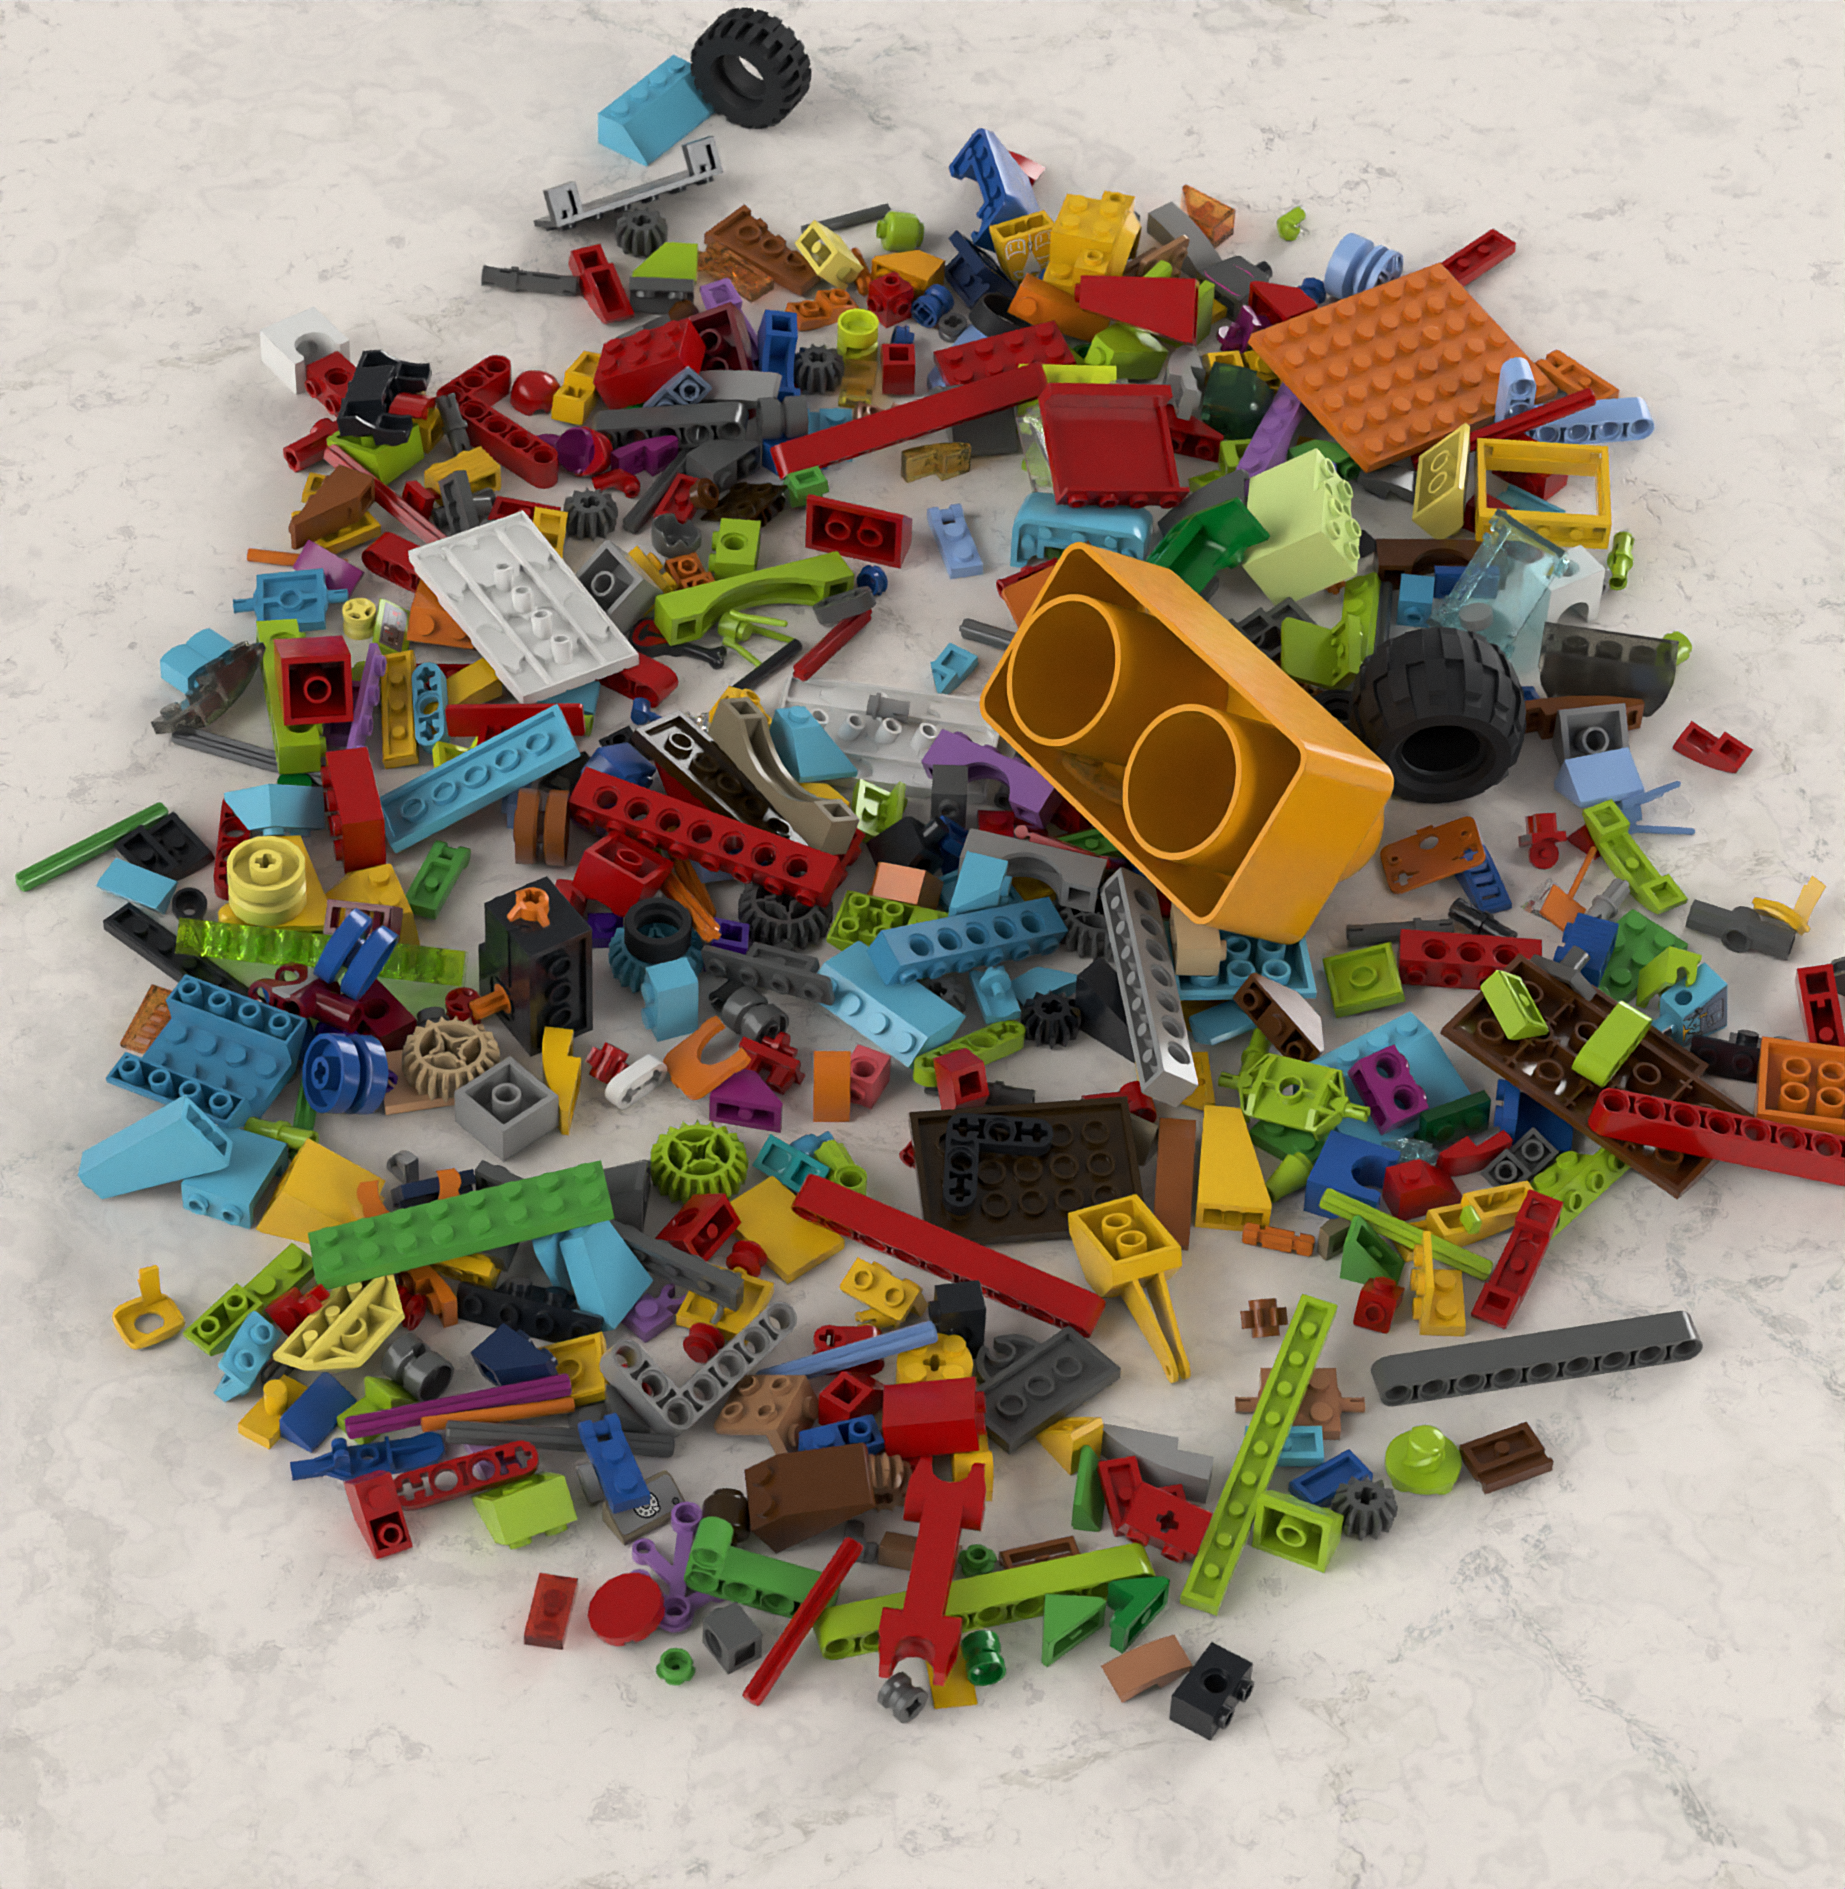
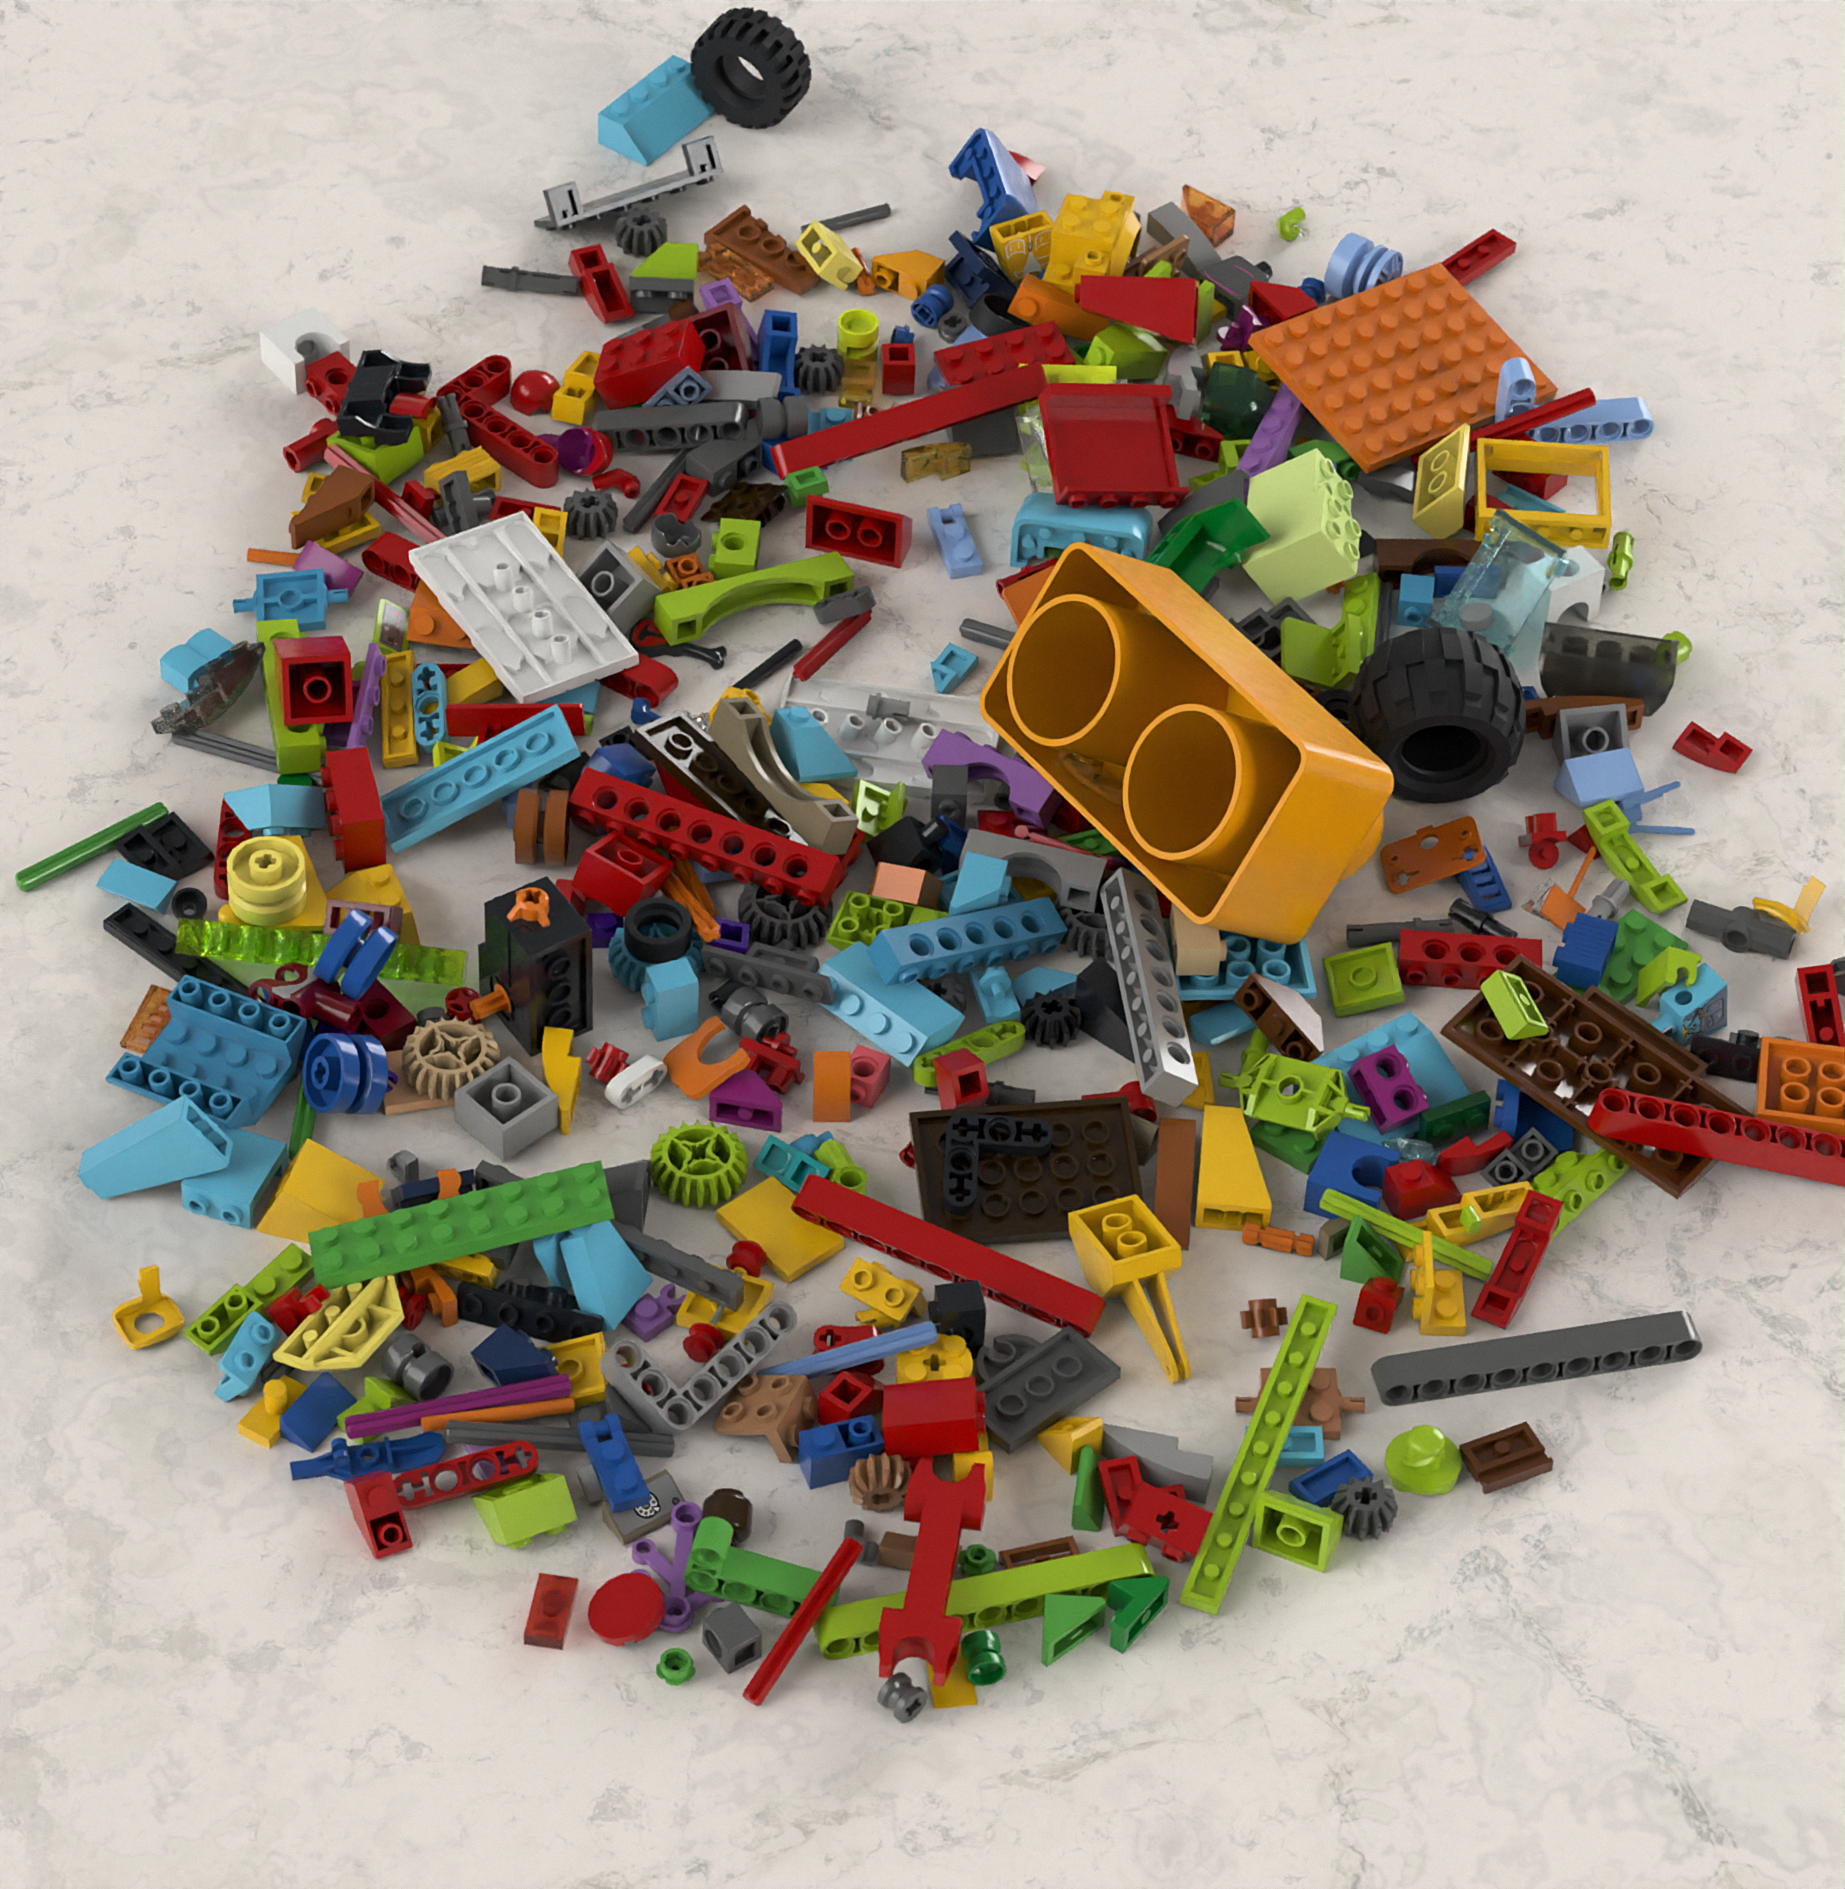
(281, 1131): lime pin -> none
(359, 618): light yellow wheel -> none
(436, 879): bright green plate -> none
(648, 455): magenta slope -> none
(701, 1225): red brick -> none
(704, 494): reddish brown plate -> none
(738, 627): lime plant -> none
(807, 1493): reddish brown slope -> none
(823, 310): orange slope -> none
(874, 578): blue plate -> none
(890, 299): red brick -> none
(900, 231): lime head -> none
(1146, 1665): nougat slope -> none
(1212, 1691): black brick -> none
(1289, 1176): lime cone -> none
(1569, 971): dark grey tile -> none
(1573, 376): orange plate -> none
(1612, 1044): lime beam -> none

